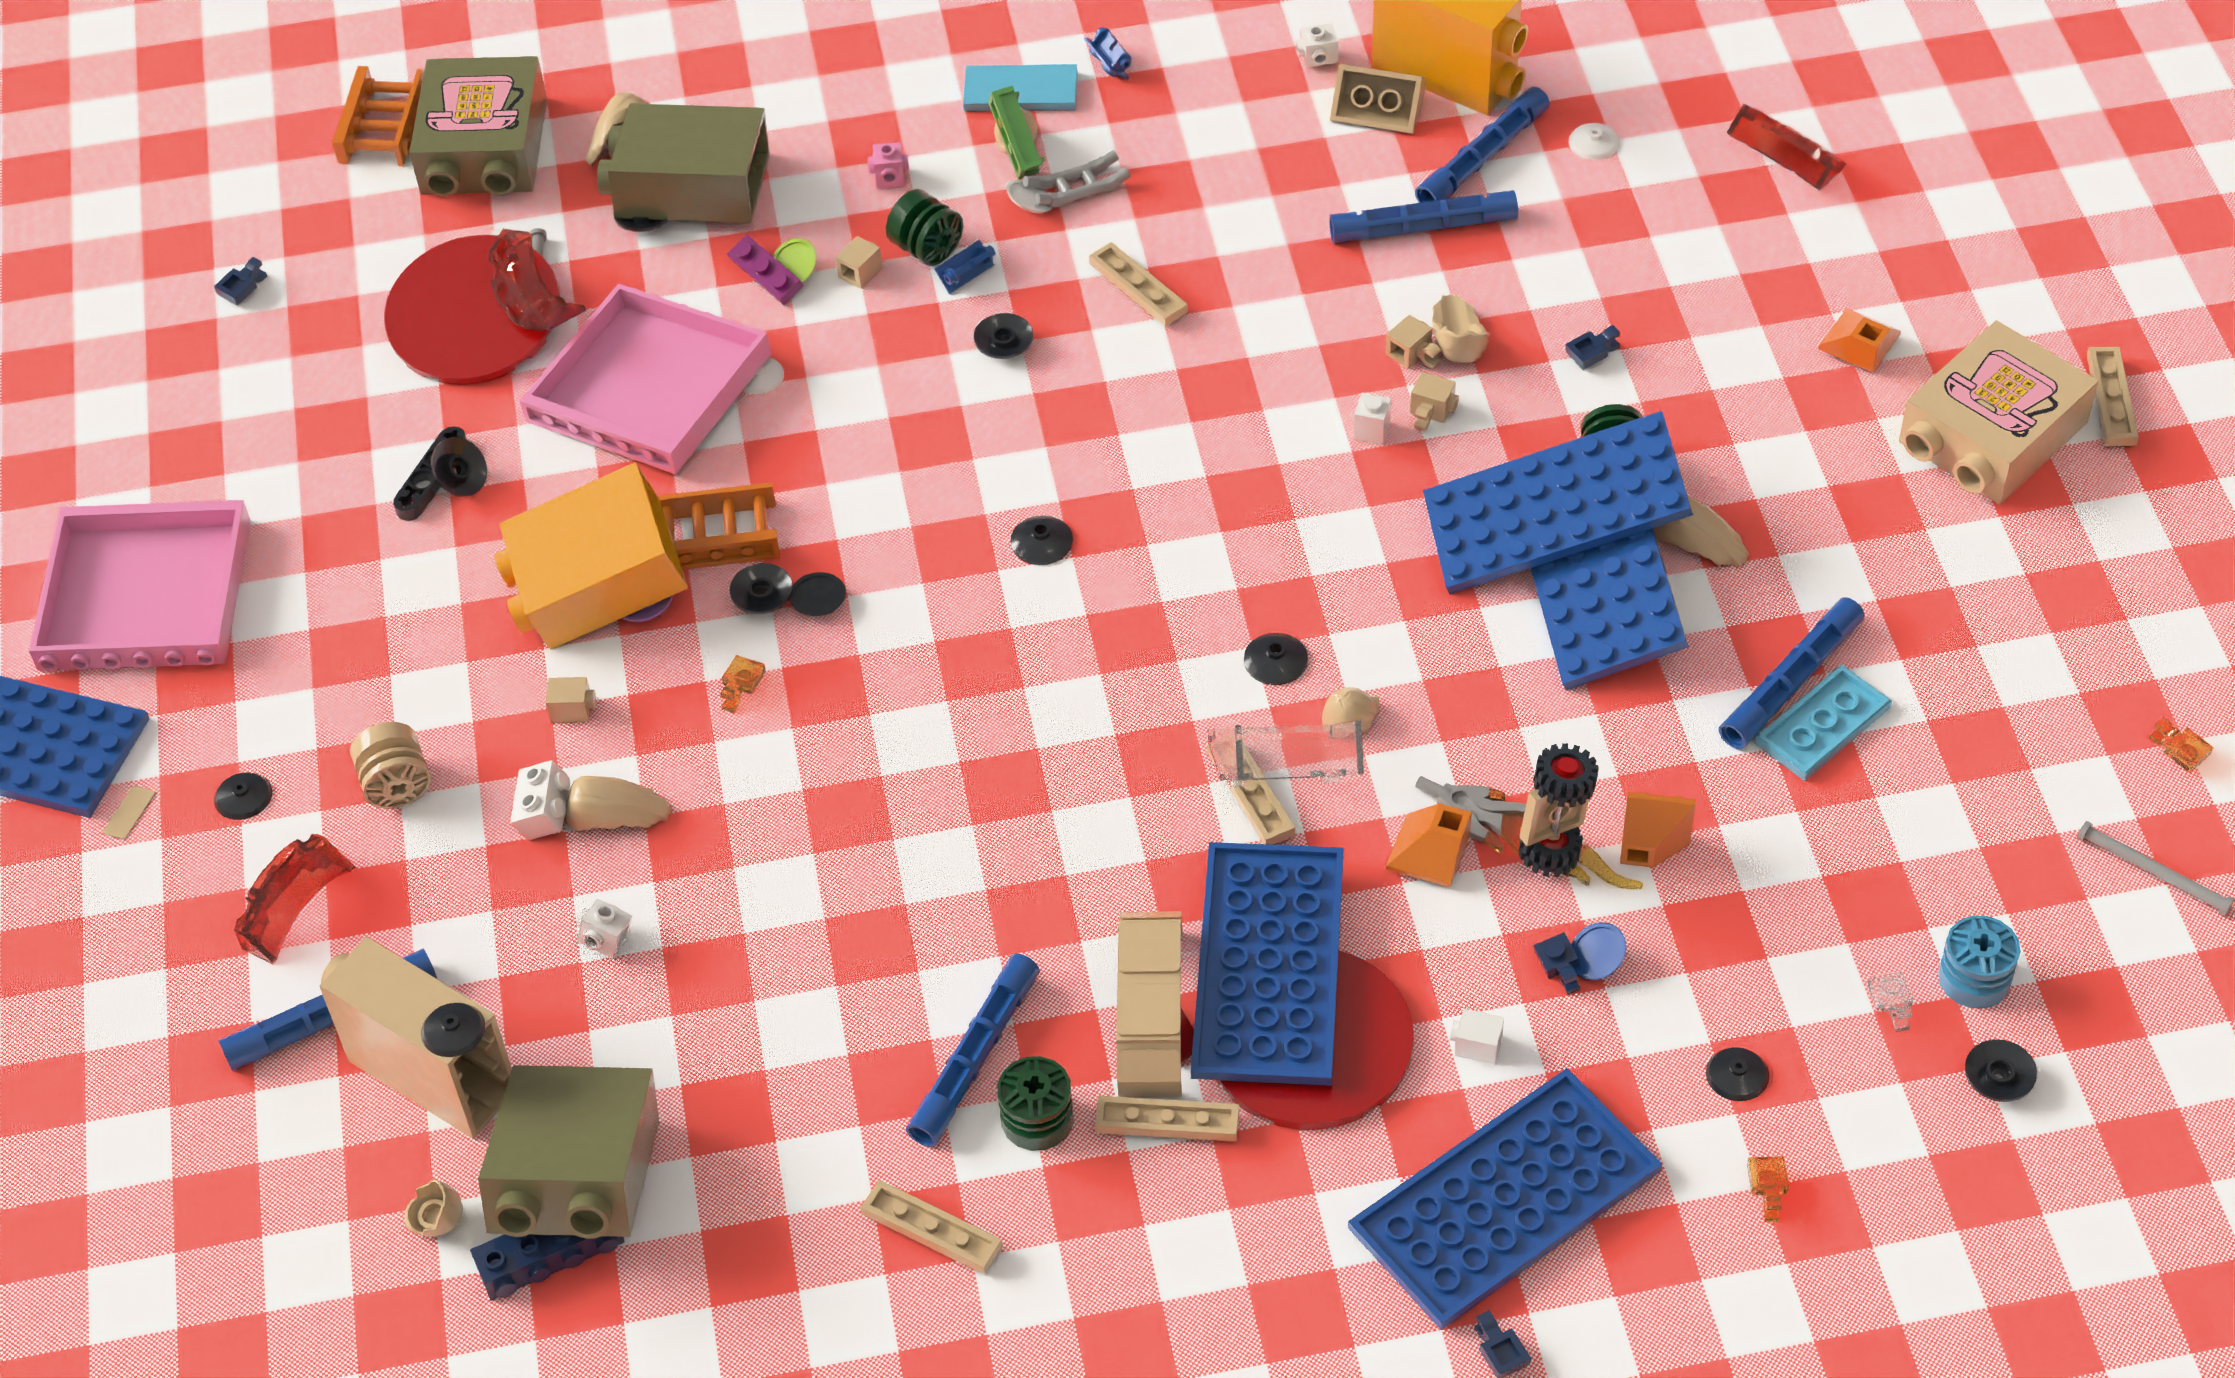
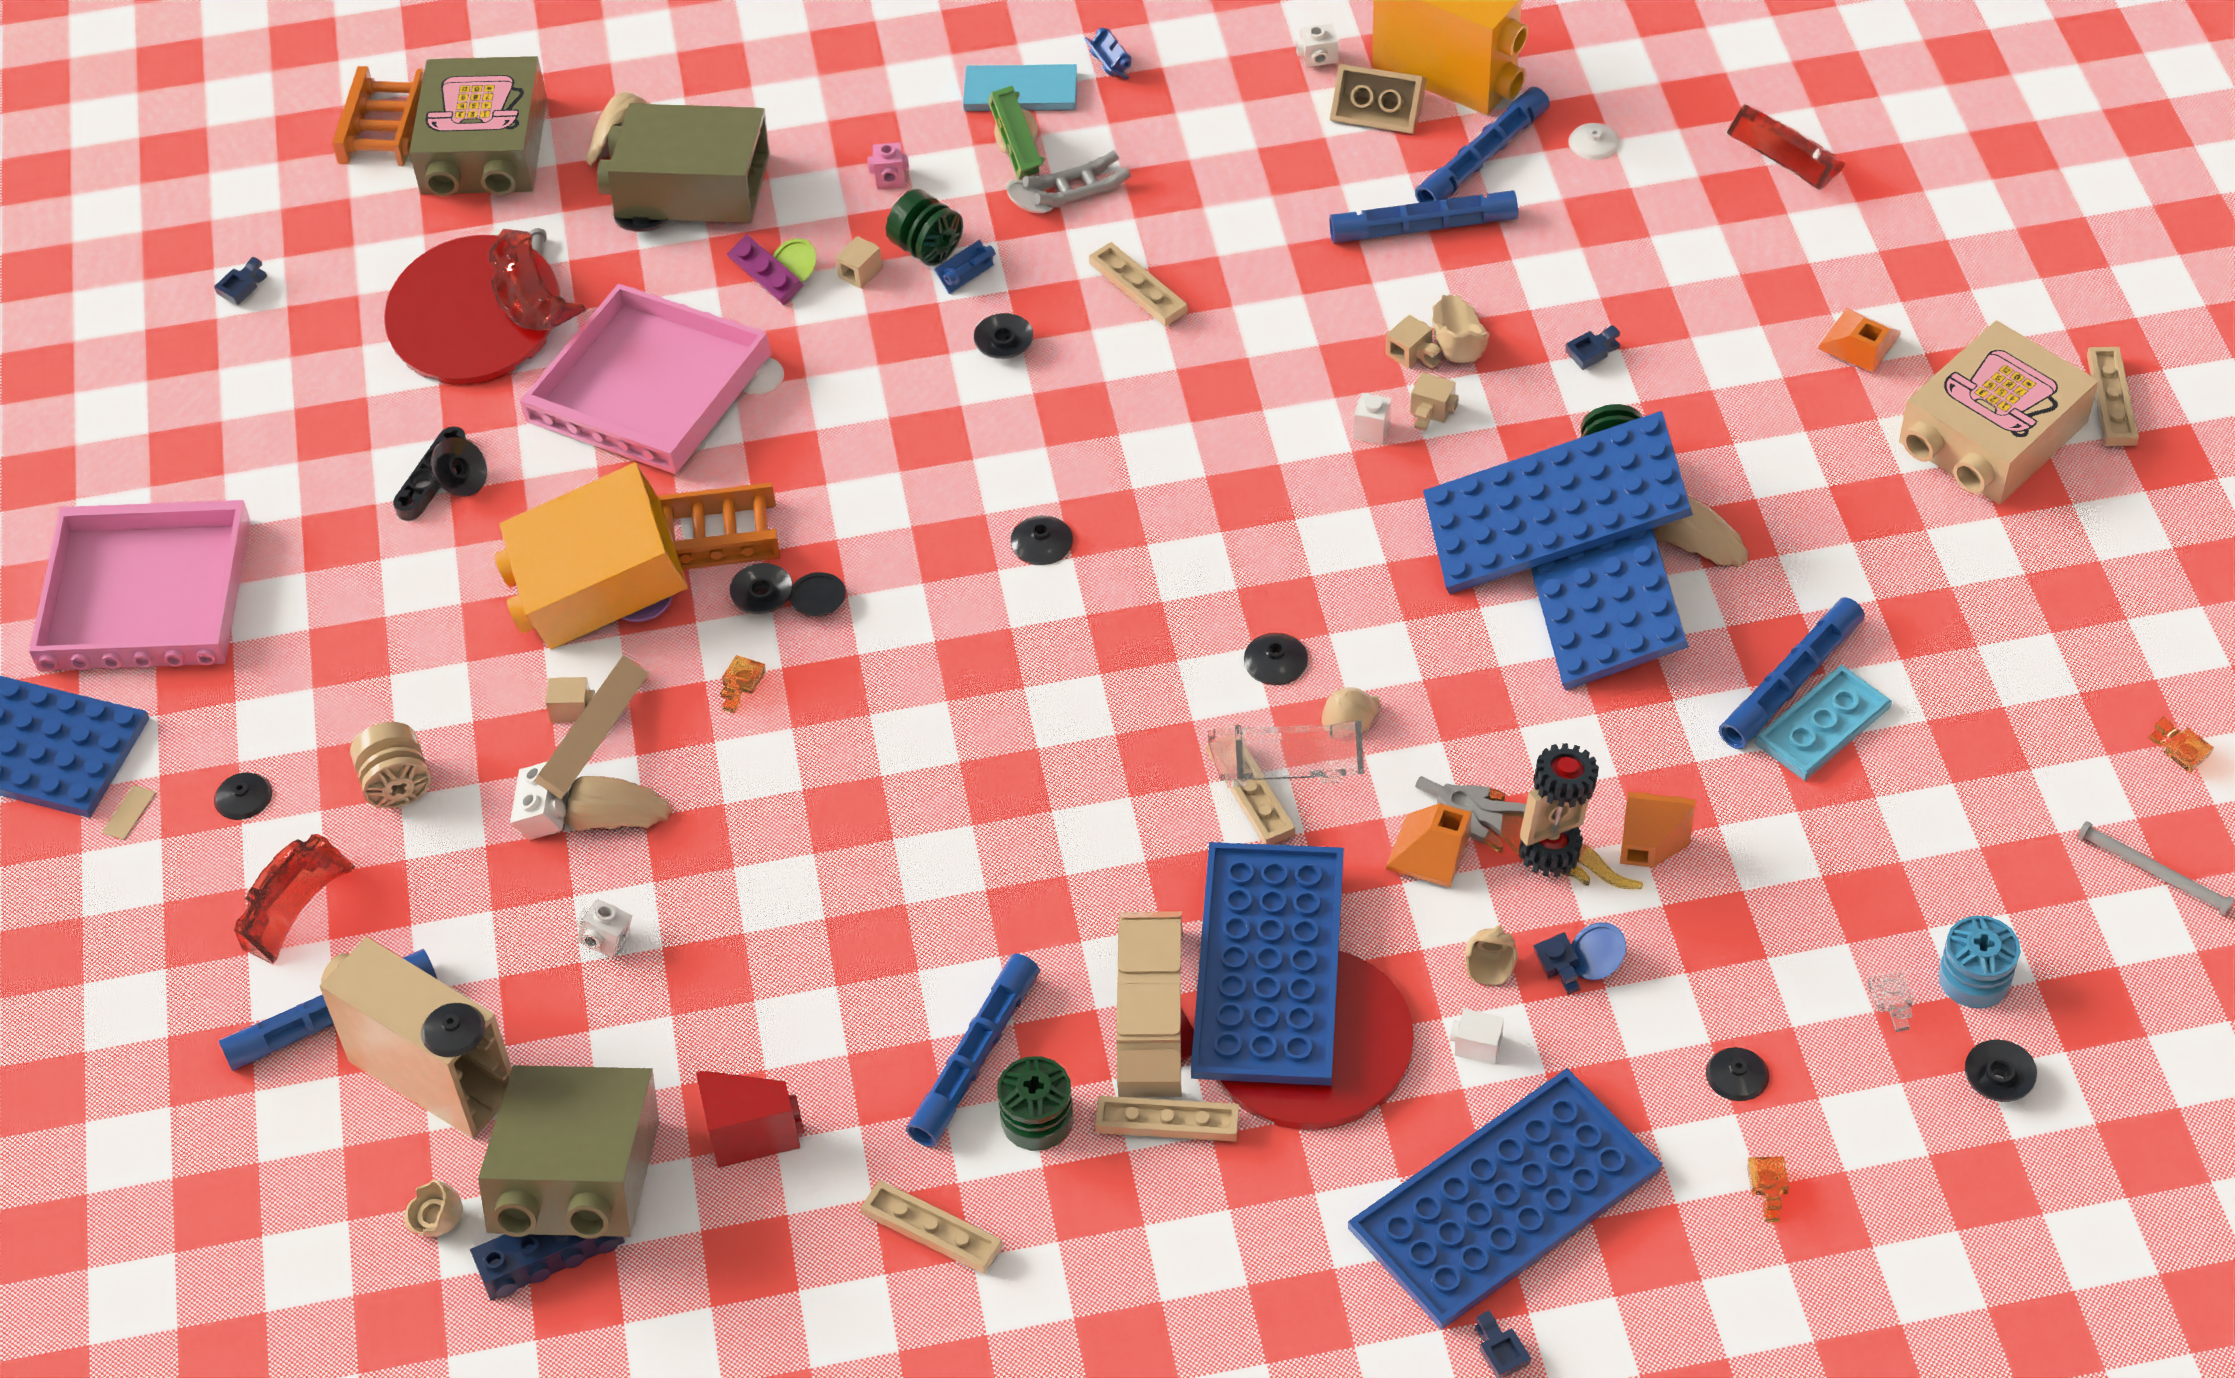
(591, 727): none -> tan tile
(748, 1116): none -> red slope
(1490, 956): none -> tan hair

